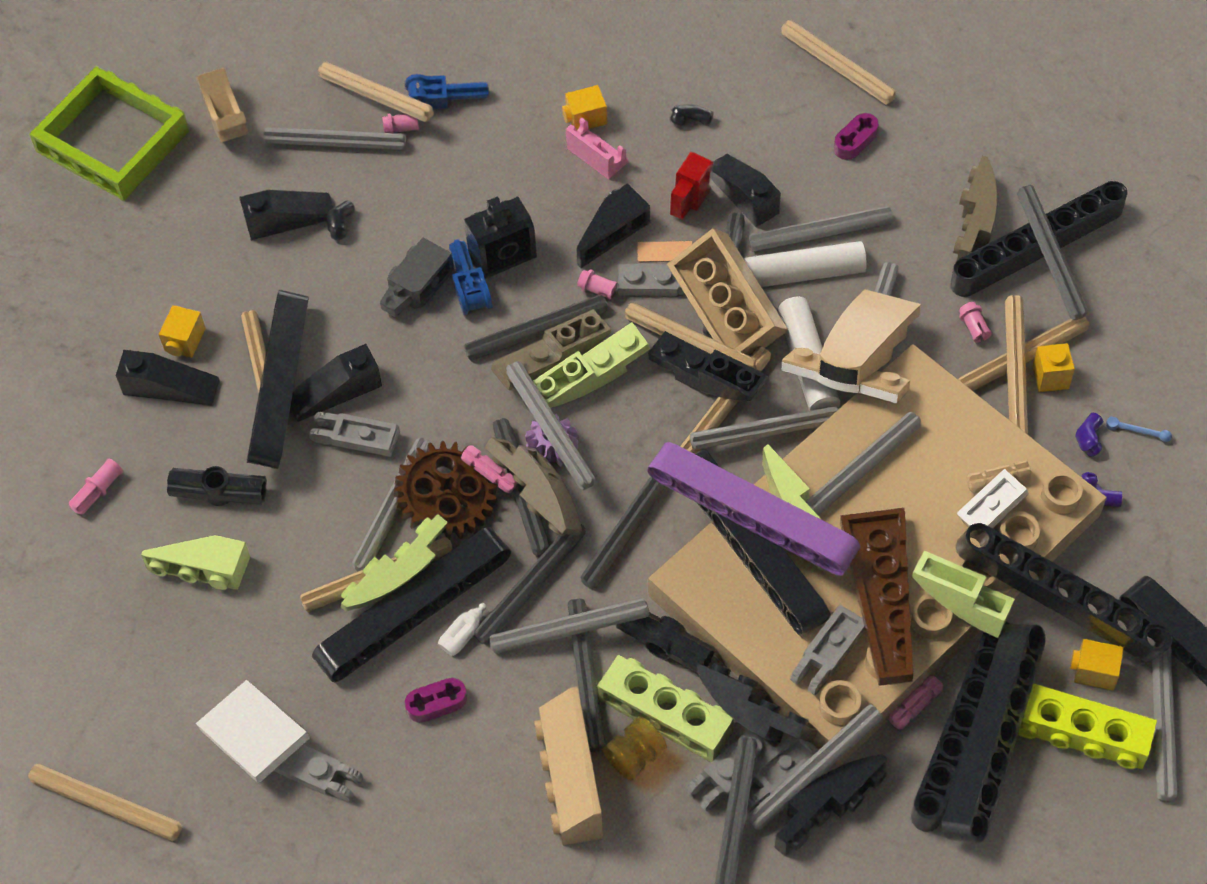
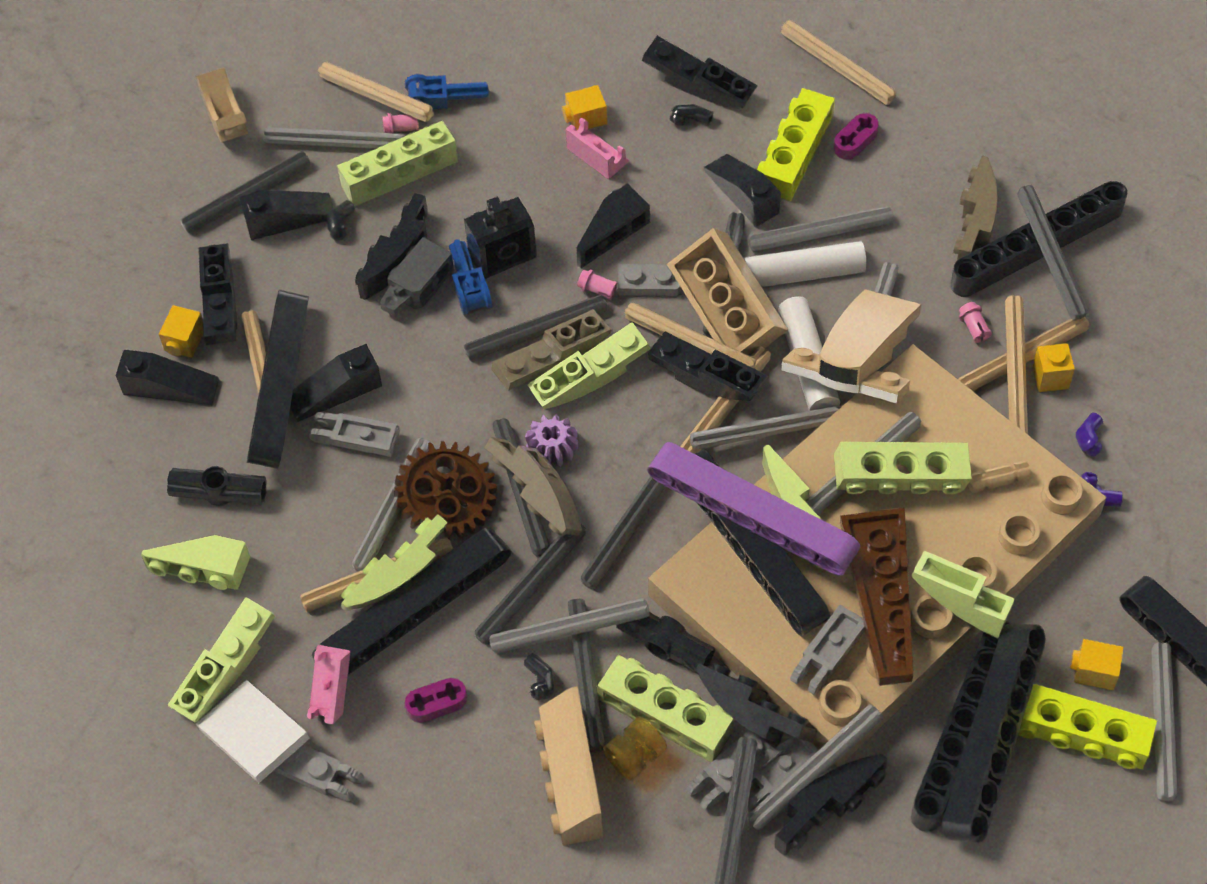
(95, 487): bright pink axle -> none
(105, 802): tan axle -> none
(125, 181): lime window -> none
(217, 294): none -> black slope
(224, 663): none -> yellowish green slope
(231, 199): none -> dark grey axle
(329, 683): none -> bright pink hinge
(392, 250): none -> black slope
(398, 163): none -> yellowish green brick
(461, 630): white piece -> none
(489, 469): bright pink axle -> none
(544, 676): none -> black arm
(550, 425): light grey axle -> none
(661, 250): light nougat sticker -> none
(691, 185): red piece -> none
(702, 79): none -> black slope
(797, 141): none -> neon yellow brick
(915, 702): bright pink axle -> none
(949, 458): none -> yellowish green brick
(994, 501): white plate -> none
(1079, 592): black beam -> none
(1113, 423): medium blue hinge -> none

